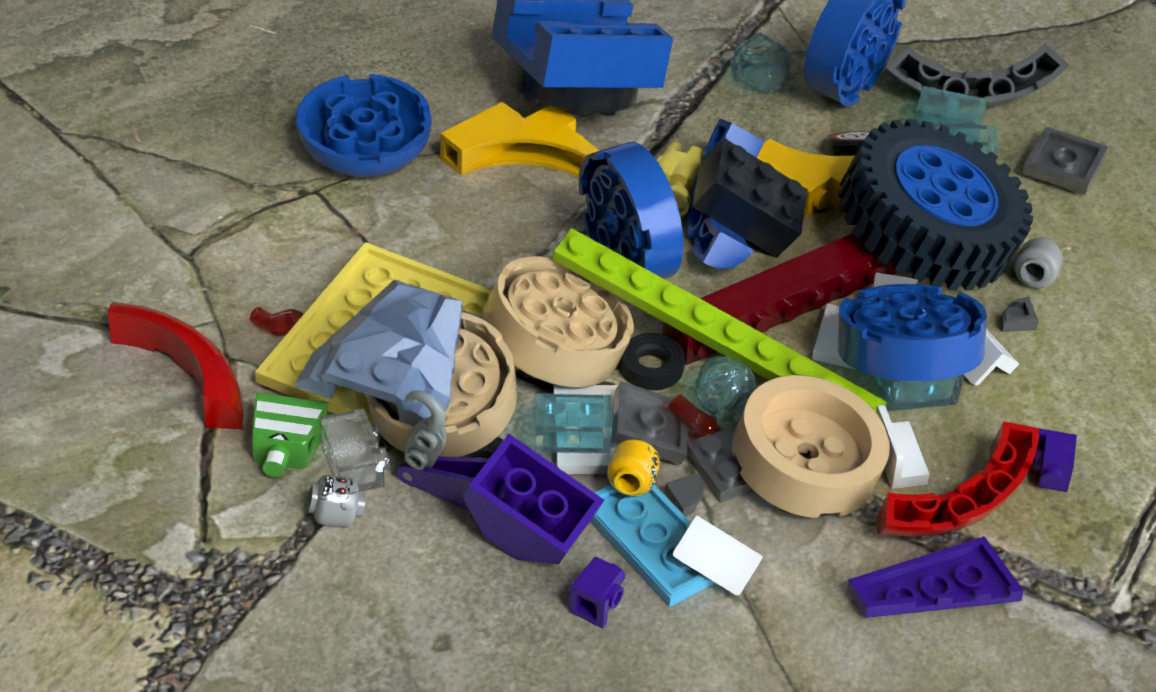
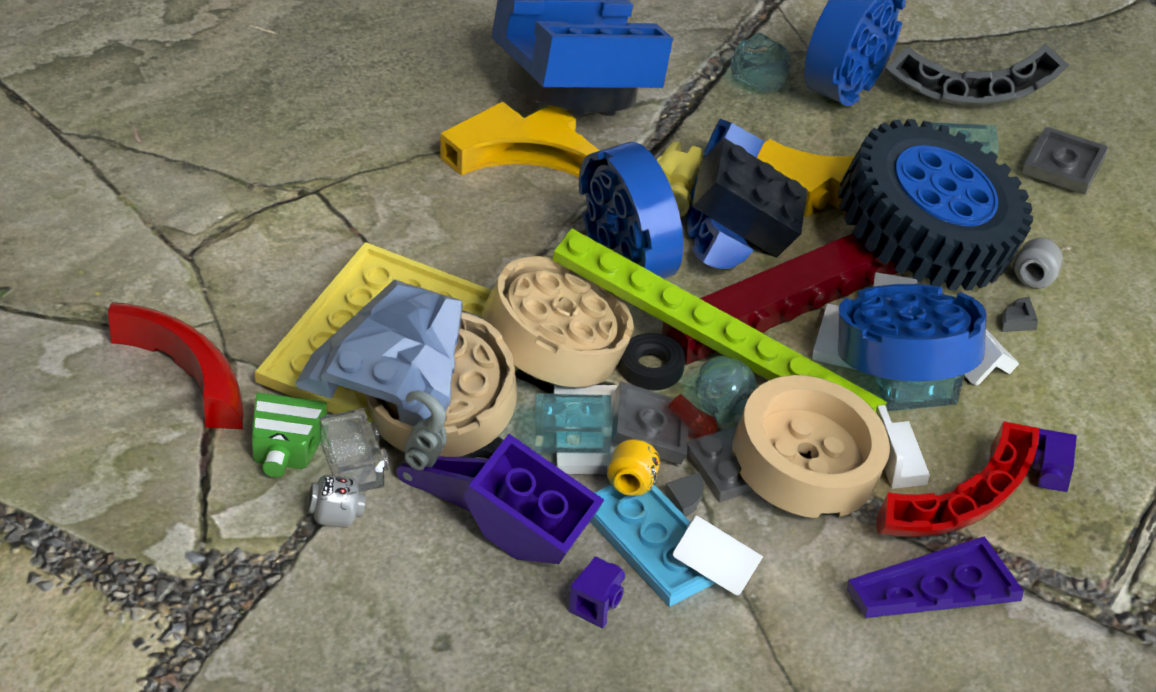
(278, 323): clear red arm -> none
(364, 124): blue brick -> none
(848, 139): piece -> none
(949, 107): clear light blue brick -> none

